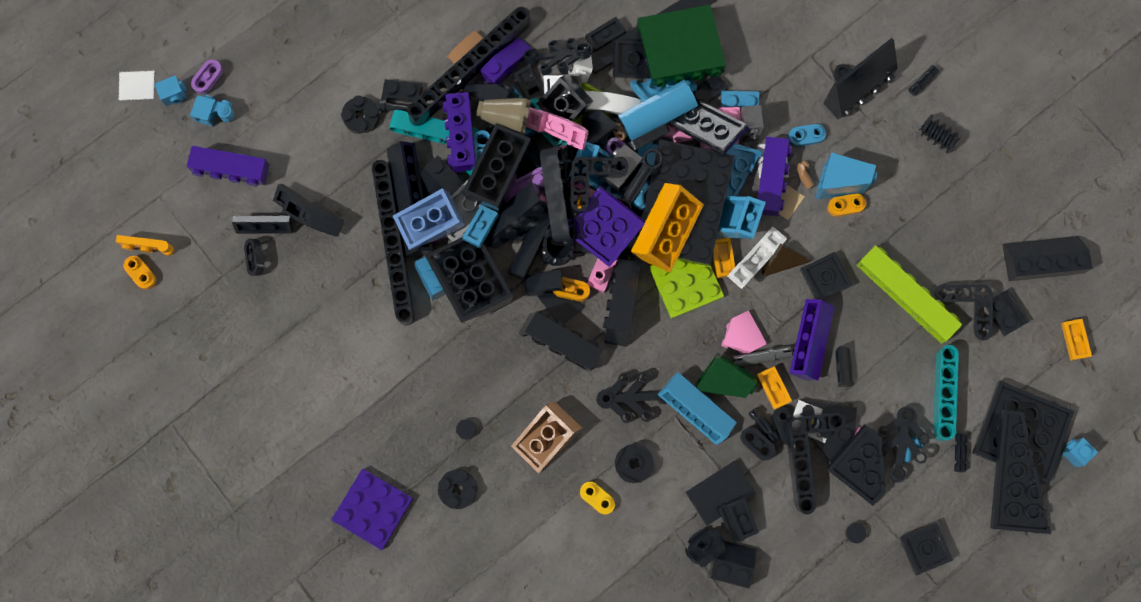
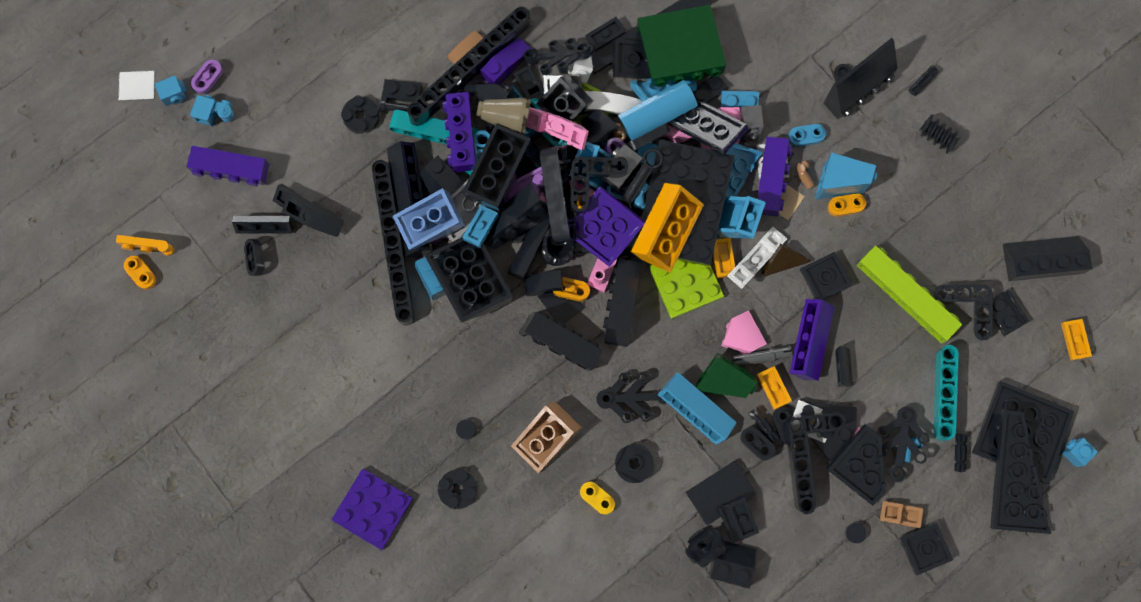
(901, 514): none -> medium nougat slope

